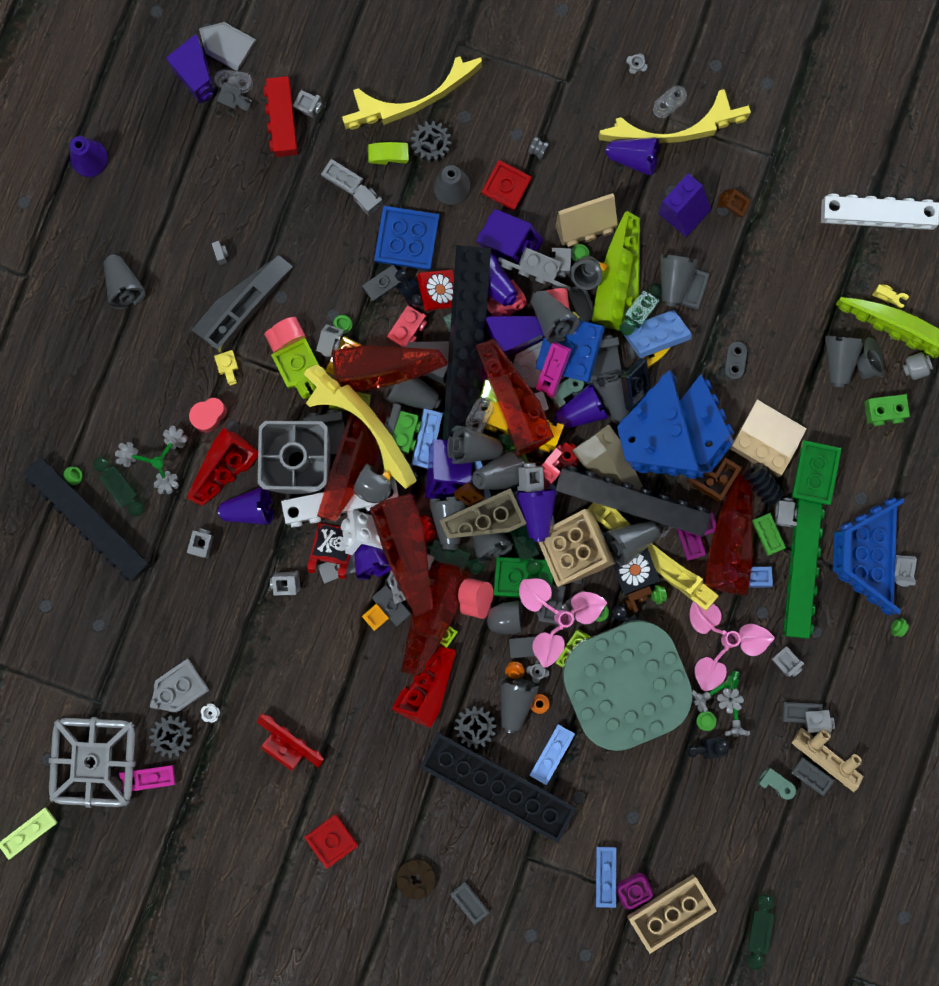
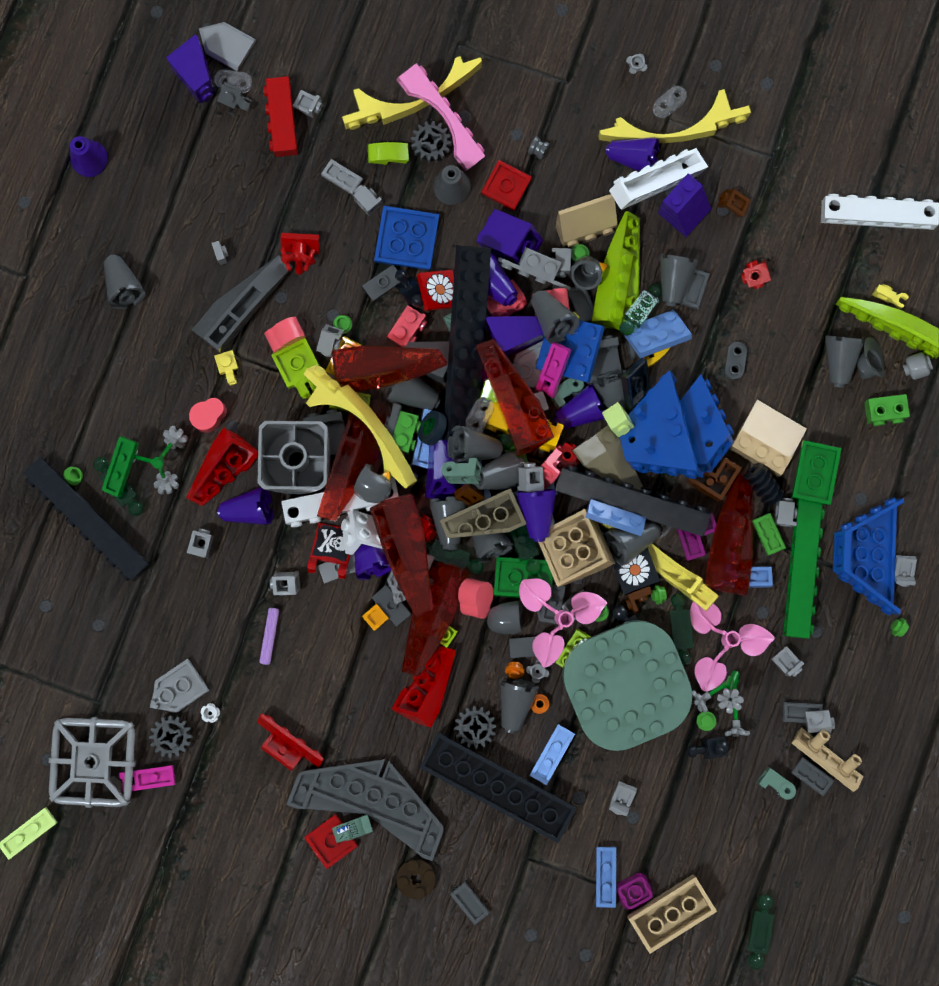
(120, 466): none -> green plate
(269, 636): none -> lavender axle
(298, 246): none -> red piece
(352, 829): none -> sand green leg
(384, 799): none -> dark grey wing
(418, 85): none -> bright pink arch
(432, 428): none -> black wheel
(462, 472): none -> sand green leg
(615, 517): none -> medium blue plate
(618, 419): none -> yellowish green brick
(622, 798): none -> light grey bracket
(657, 178): none -> white piece
(681, 628): none -> clear green plate
(760, 268): none -> red brick

